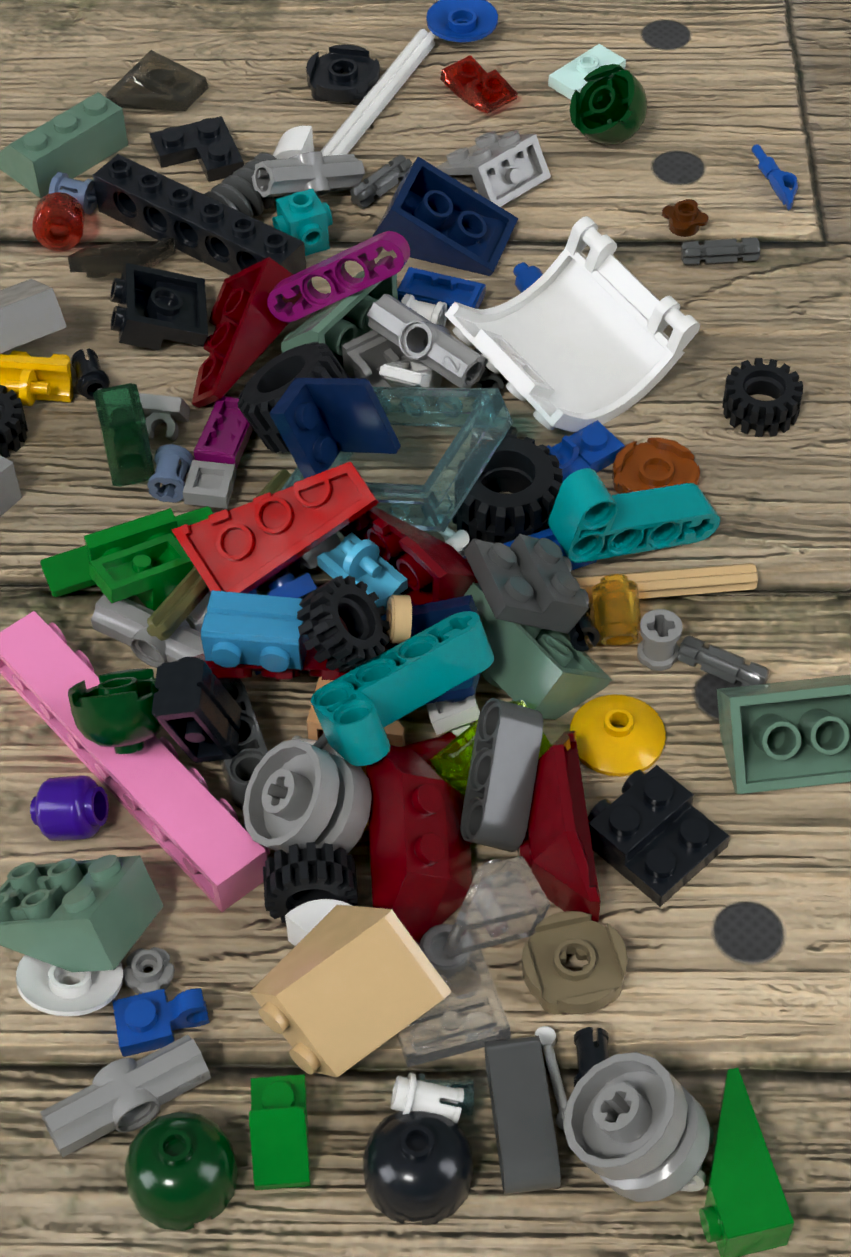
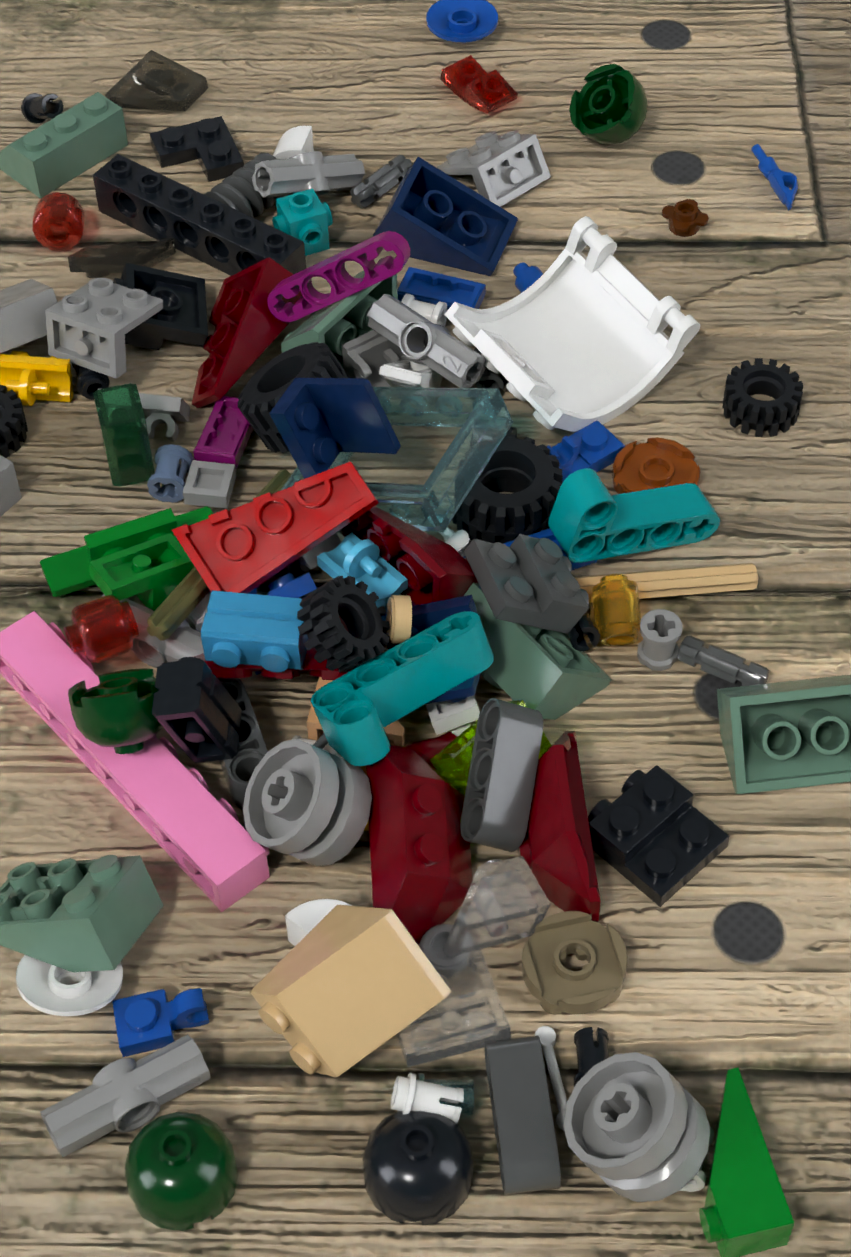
(39, 108): none -> black pin
(69, 808): dark purple head -> none
(81, 190): sand blue bush -> none
(93, 324): none -> light grey bracket
(102, 629): none -> clear red head
(155, 980): light grey plate -> none
(279, 1132): green slope -> none
(308, 876): black tyre -> none
(329, 83): black plate -> none
(380, 94): white axle -> none
(572, 75): light aqua plate -> none
(614, 749): yellow dish -> none
(720, 251): dark grey axle -> none

